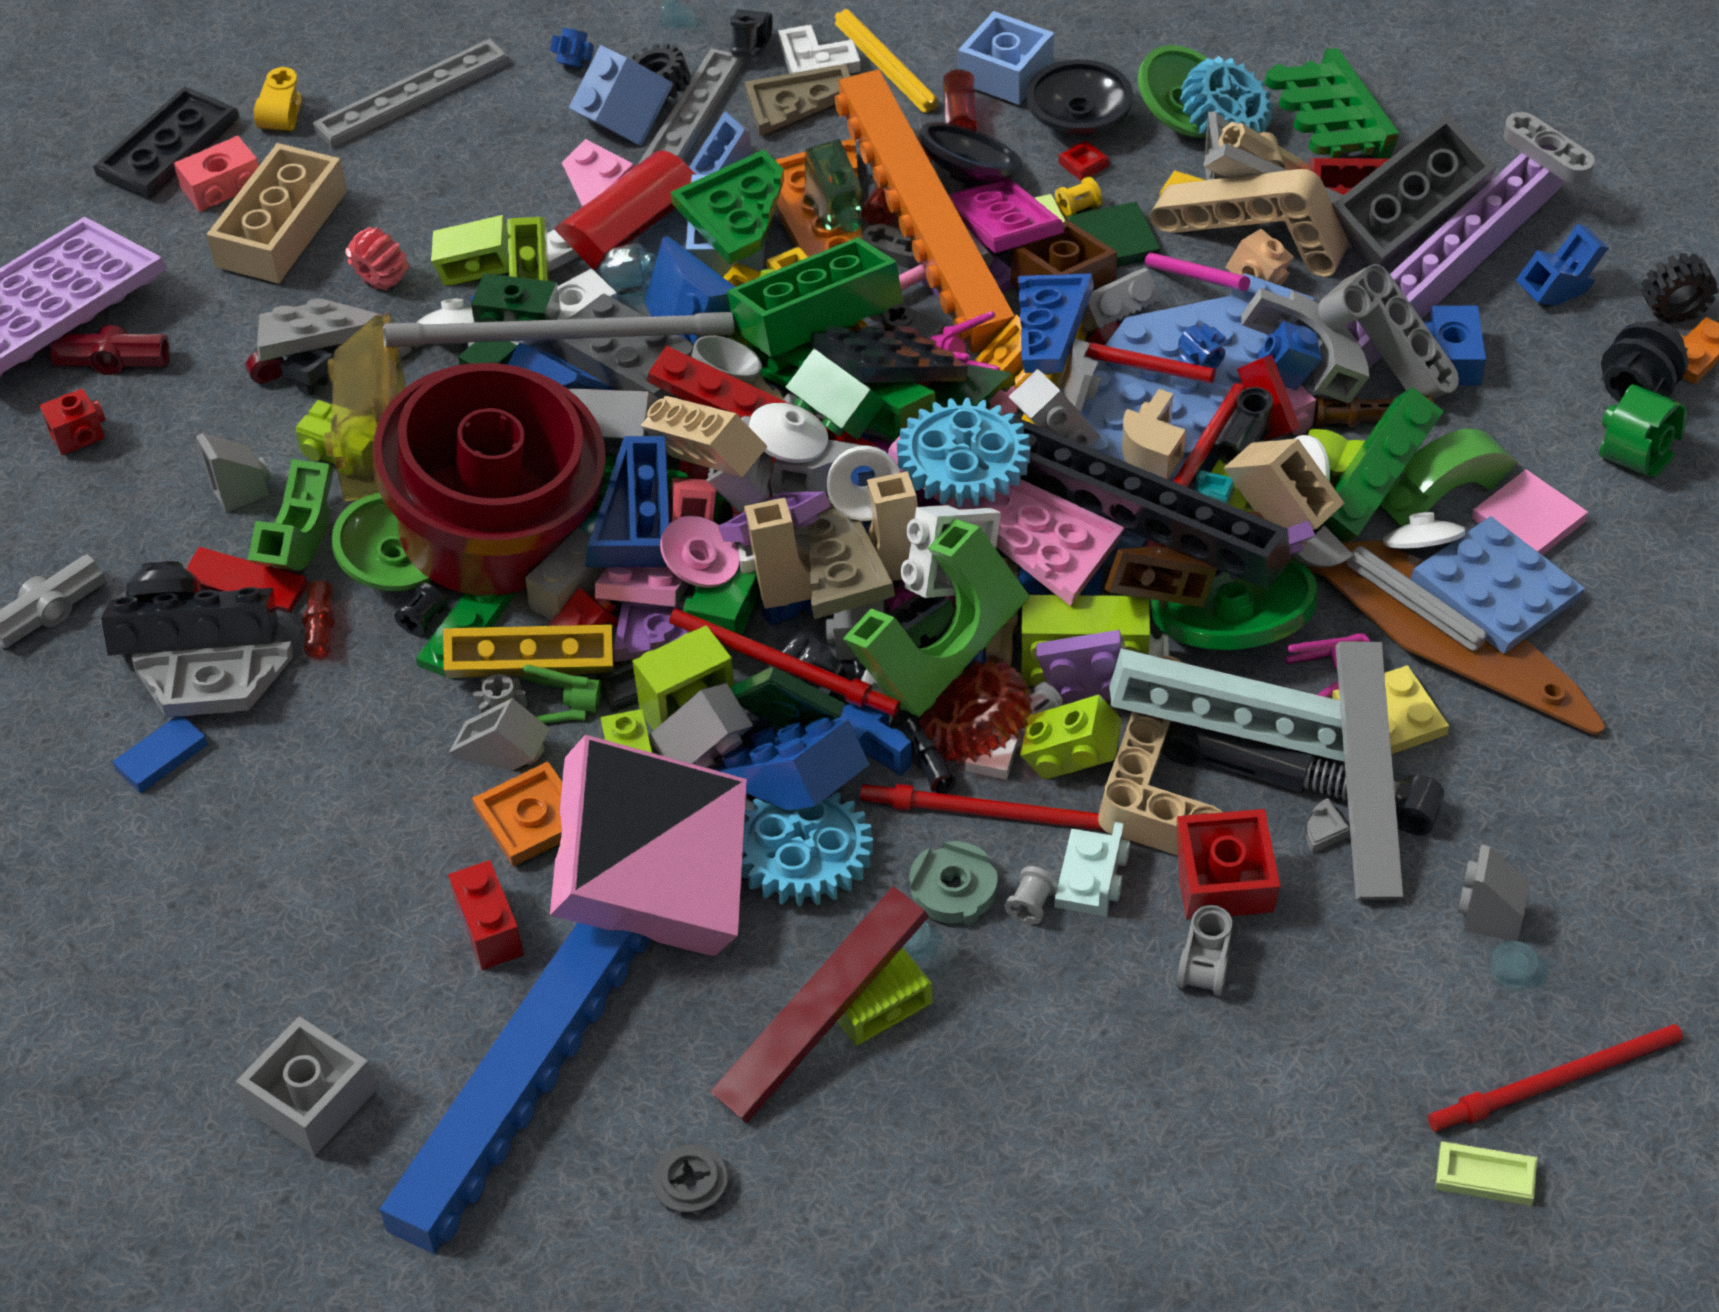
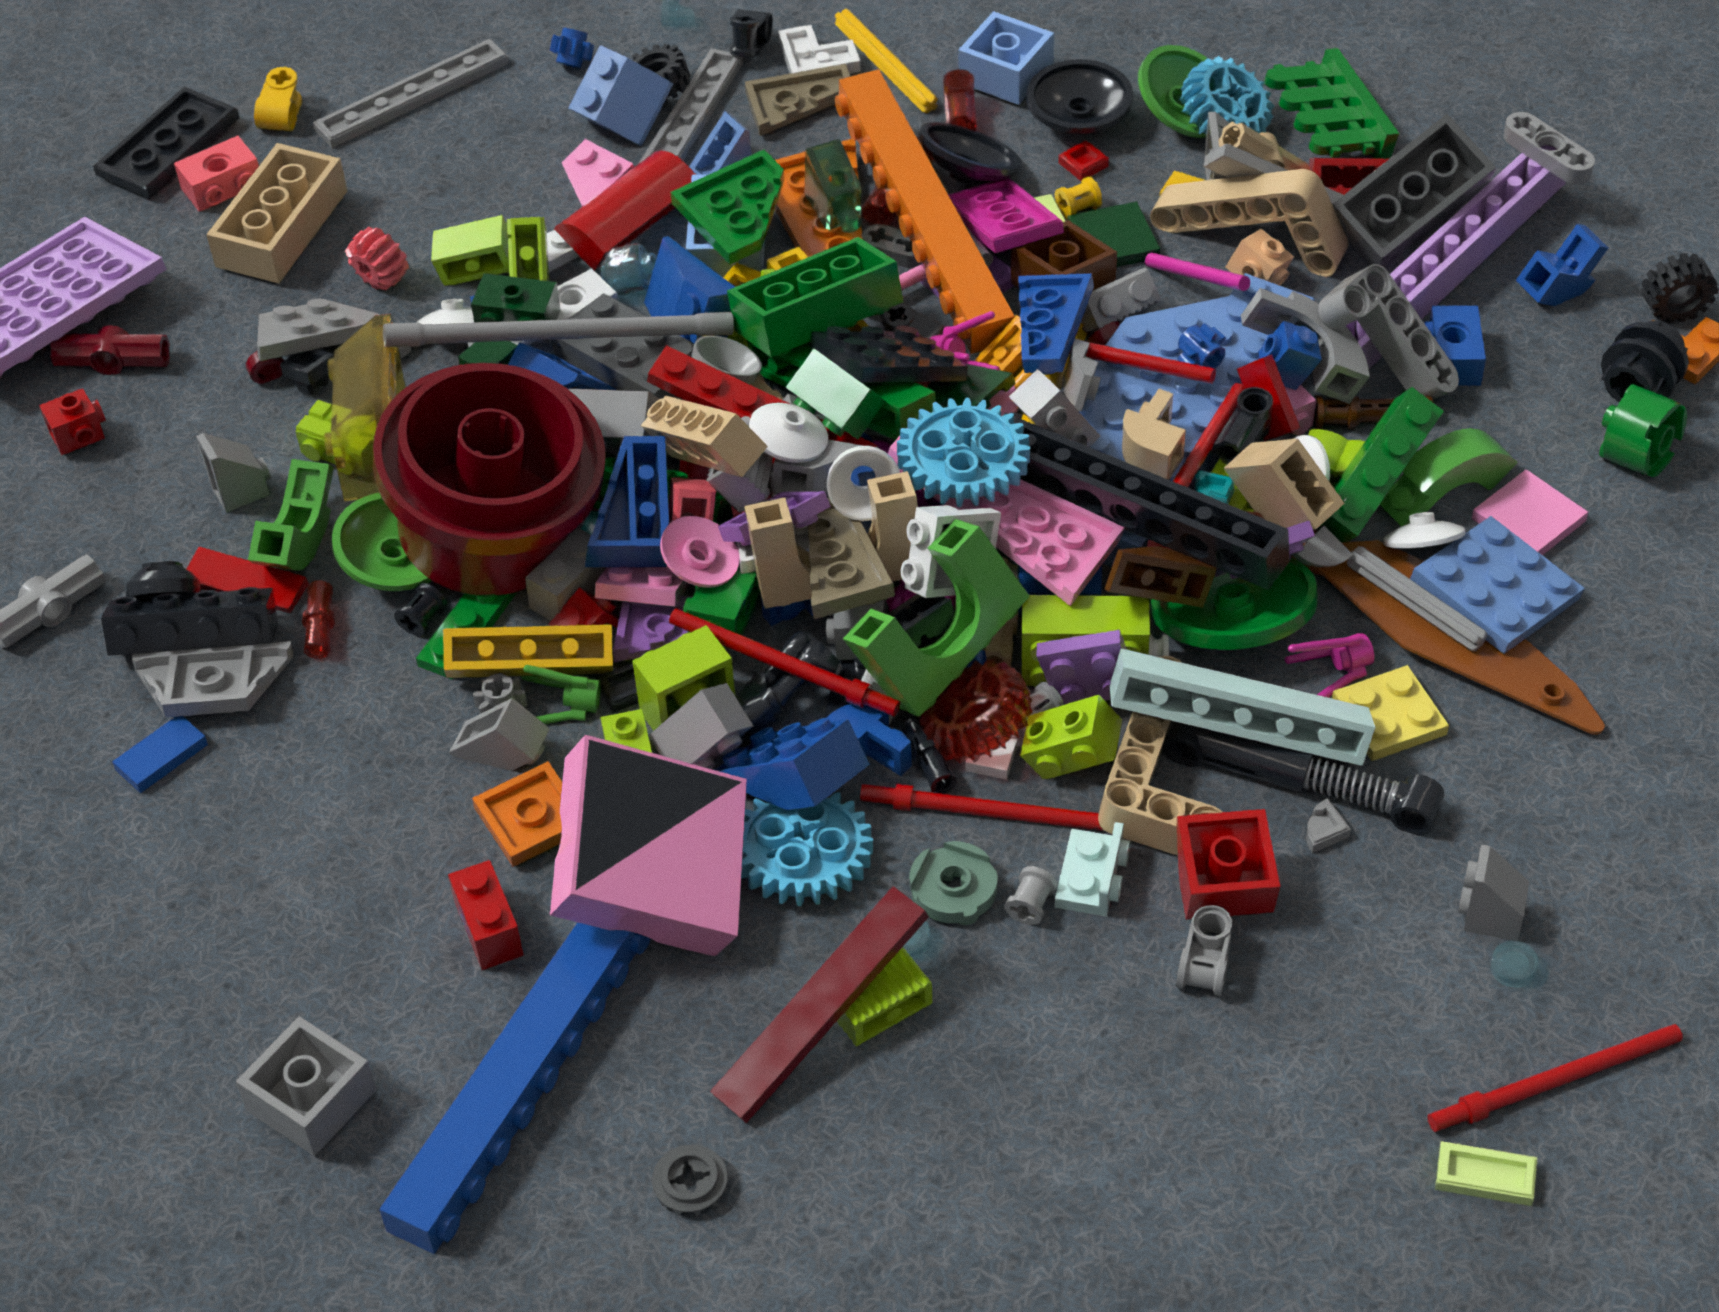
(785, 699): dark green tile -> none
(1369, 771): light grey tile -> none

